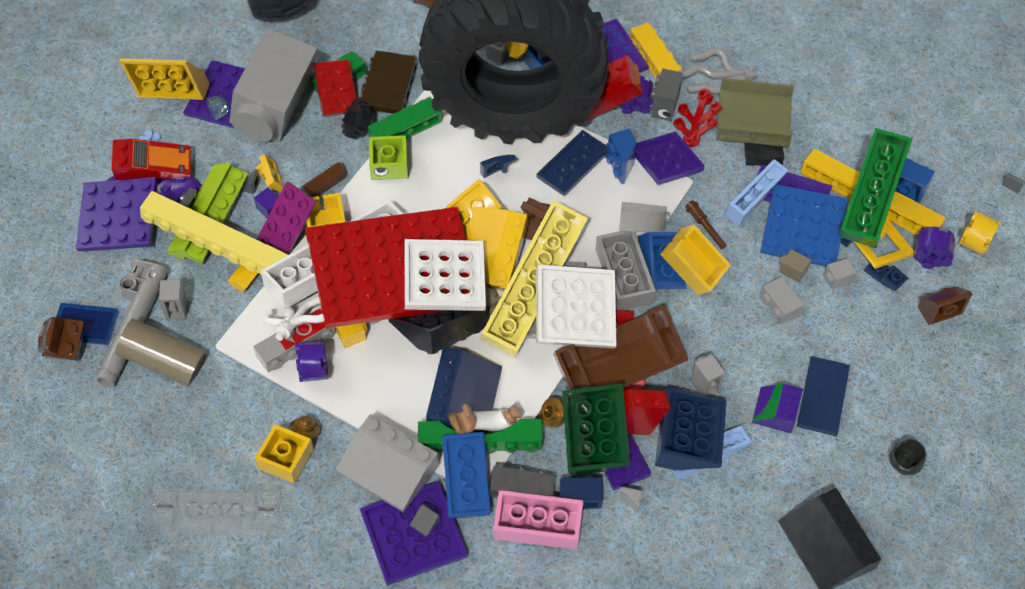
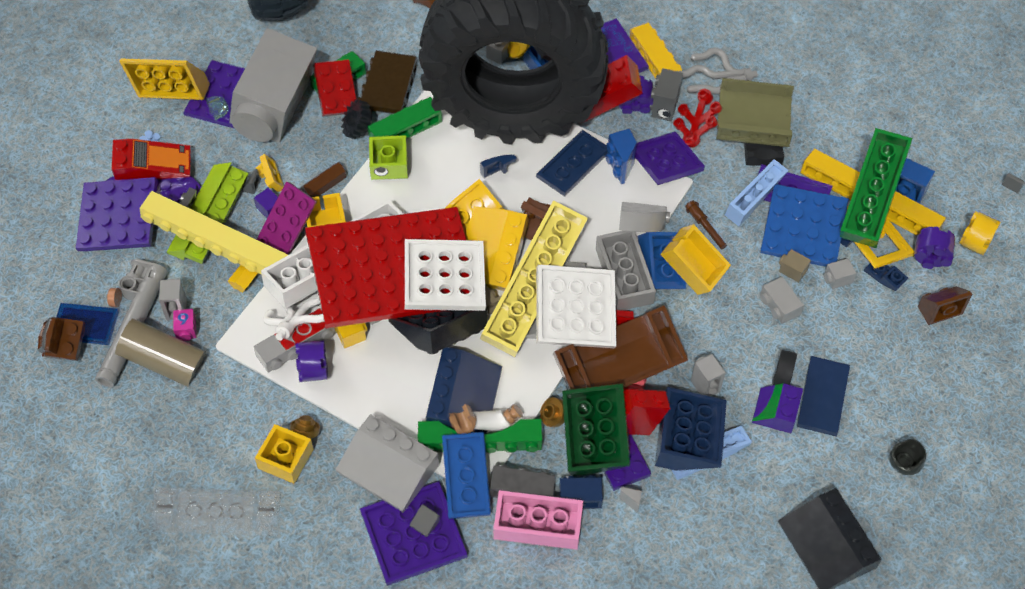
(114, 297): none -> nougat tile
(184, 324): none -> dark pink brick
(785, 367): none -> black tyre

